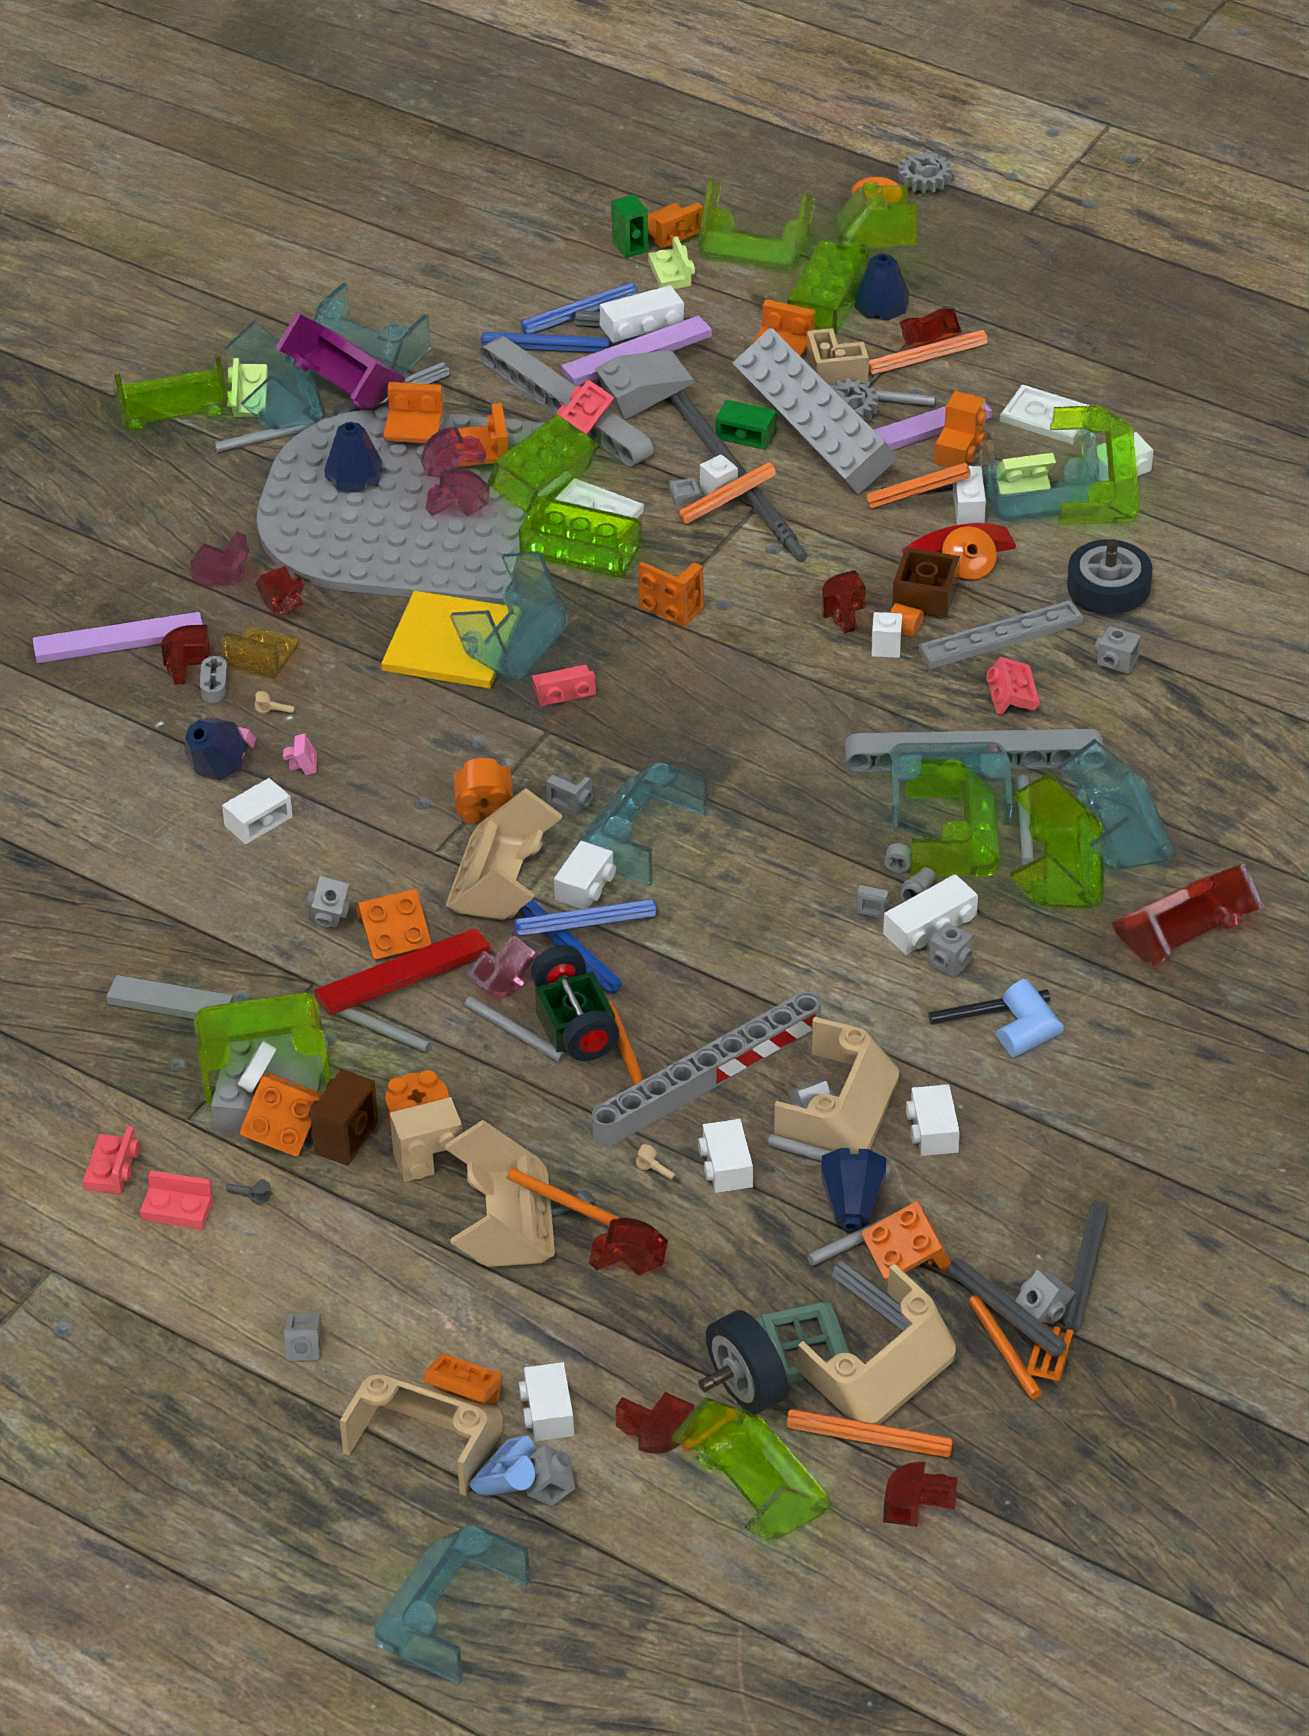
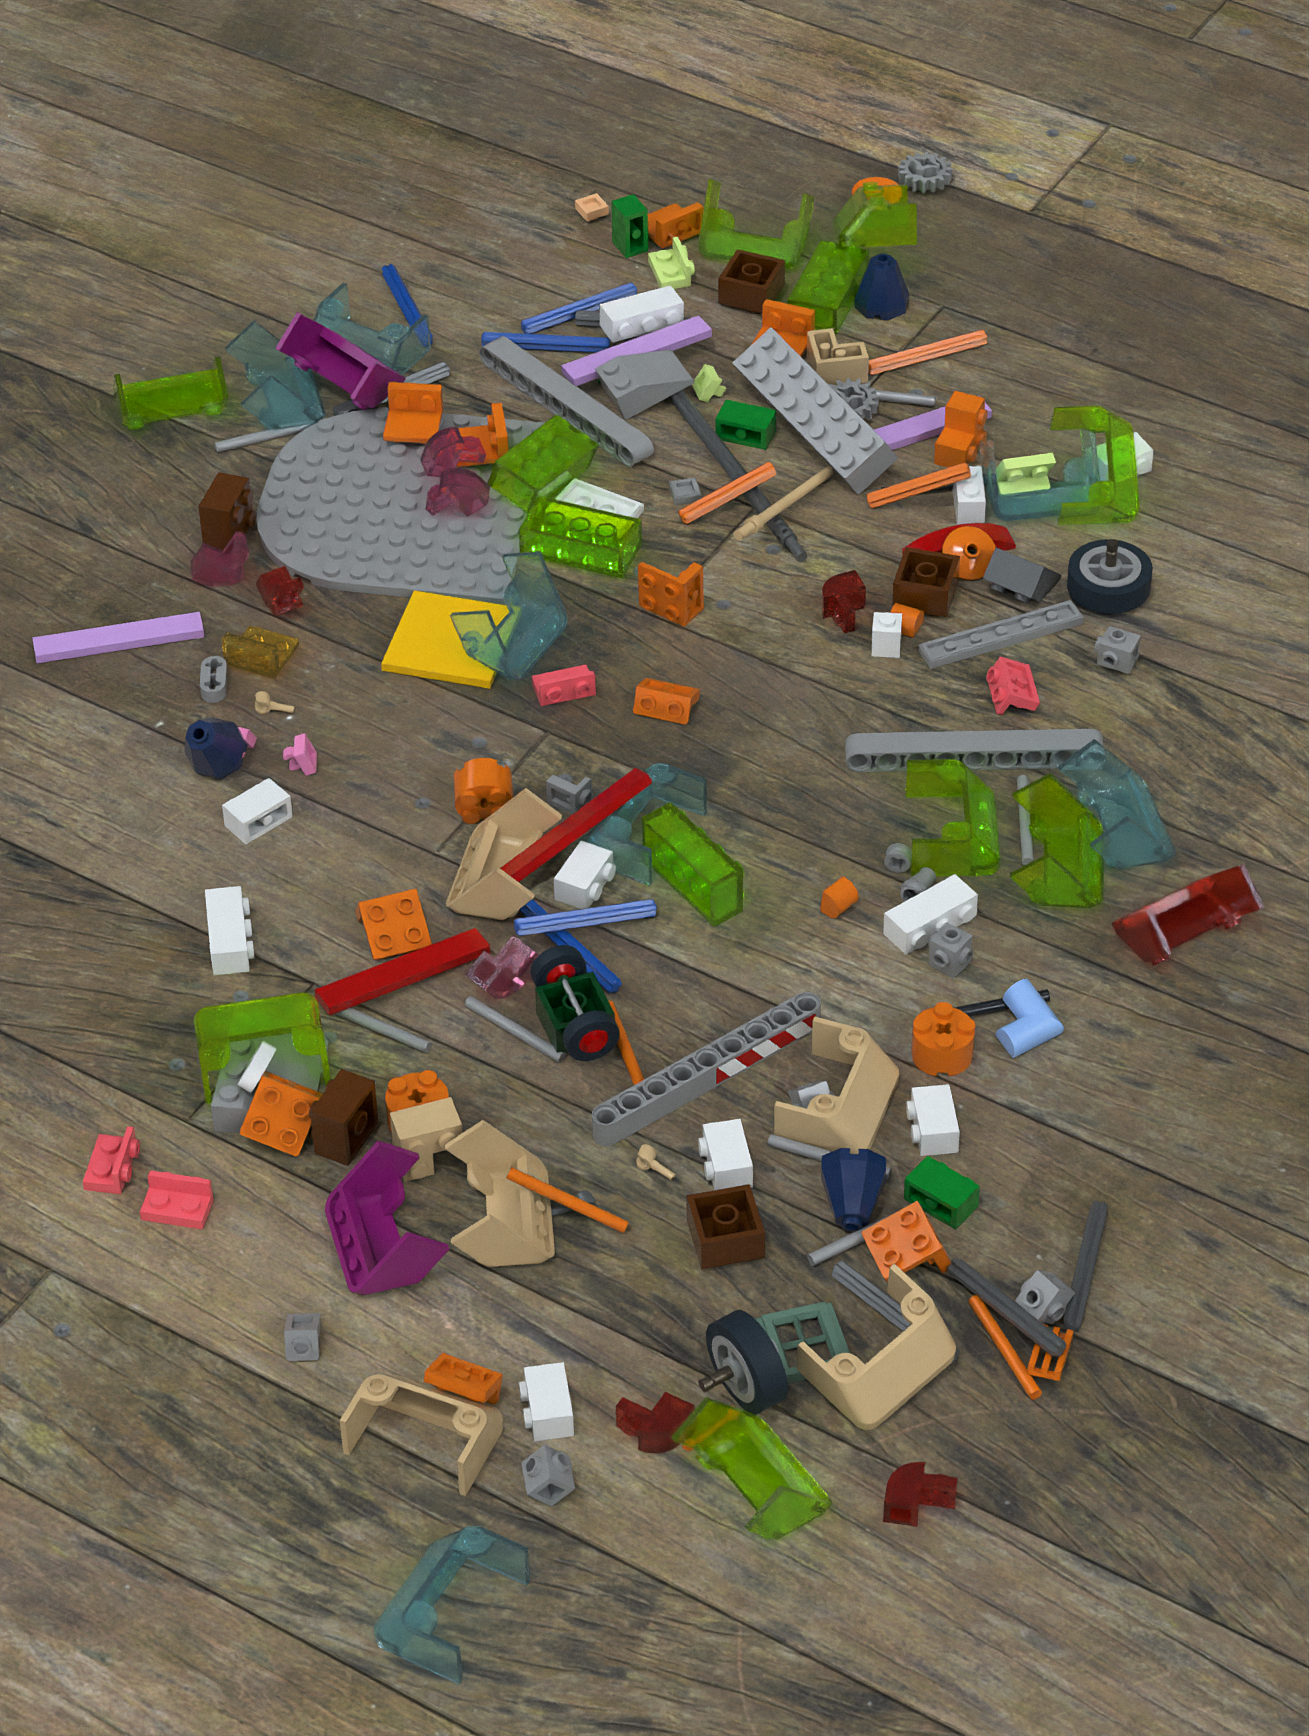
(162, 997): light grey tile -> none
(185, 647): clear red brick -> none
(226, 509): none -> reddish brown brick
(229, 930): none -> white brick
(244, 381): yellowish green bracket -> none
(257, 1193): dark grey hand -> none
(328, 902): light grey brick -> none
(353, 459): dark blue cone -> none
(365, 1229): none -> magenta windscreen
(402, 295): none -> blue axle
(507, 1469): light blue brick -> none
(577, 824): none -> red tile
(586, 406): coral bracket -> none
(591, 207): none -> light nougat plate
(632, 1242): clear red brick -> none
(665, 700): none -> orange bracket
(693, 864): none -> clear neon green brick
(708, 384): none -> yellowish green tile
(716, 474): white brick -> none
(725, 1226): none -> reddish brown brick
(751, 280): none -> reddish brown brick
(756, 522): none -> tan bar
(838, 897): none -> orange brick
(869, 1433): orange axle -> none
(872, 901): light grey tile -> none
(931, 328): clear red brick -> none
(942, 1040): none -> orange brick
(942, 1192): none -> green brick
(979, 757): clear light blue windscreen -> none
(1019, 575): none -> dark grey slope
(1033, 411): white tile -> none

